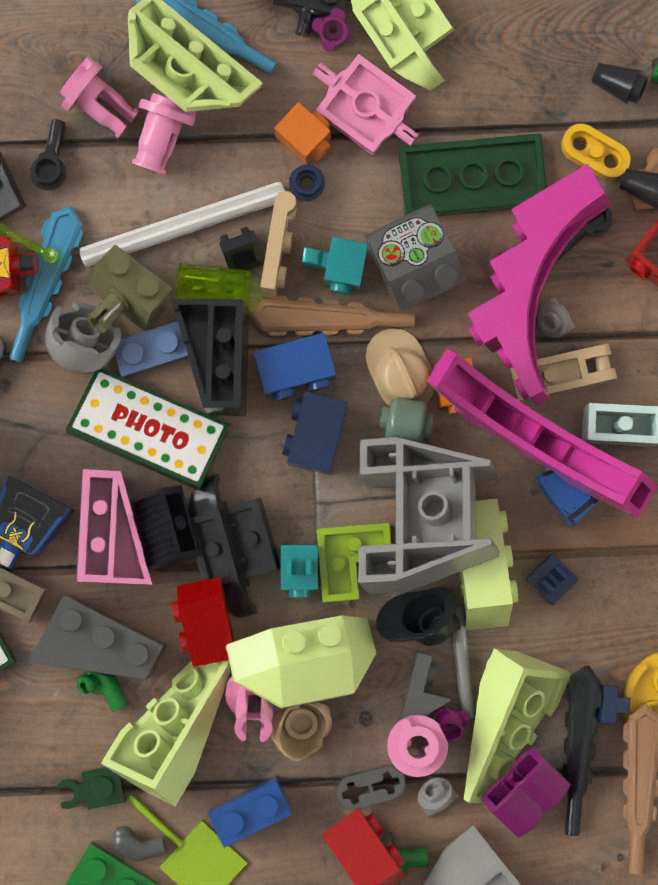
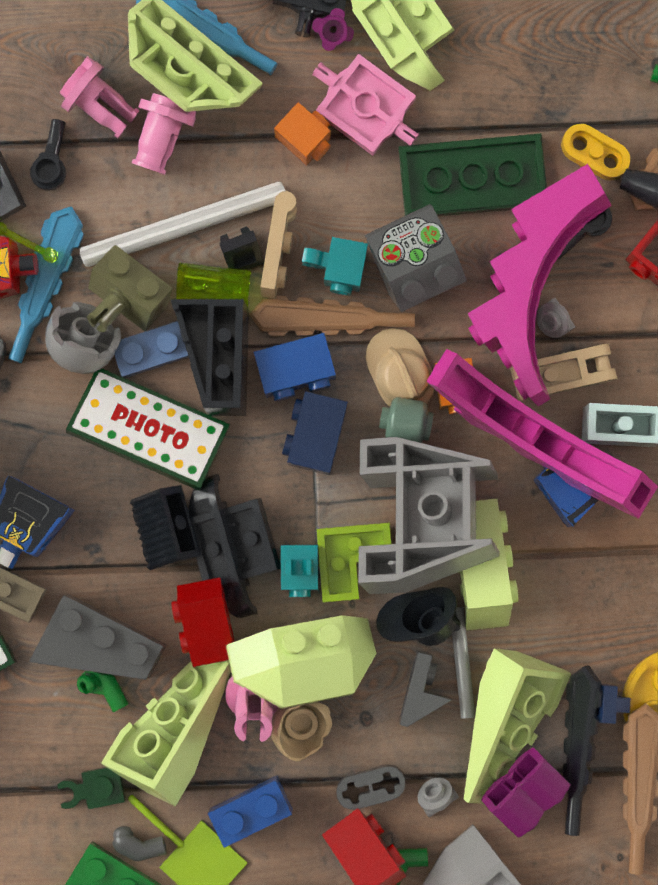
(107, 532): bright pink wedge -> none
(301, 173): dark blue plate -> none
(433, 749): bright pink piece -> none
(452, 722): magenta plate -> none
(552, 579): dark blue tile -> none
(621, 82): black cone -> none

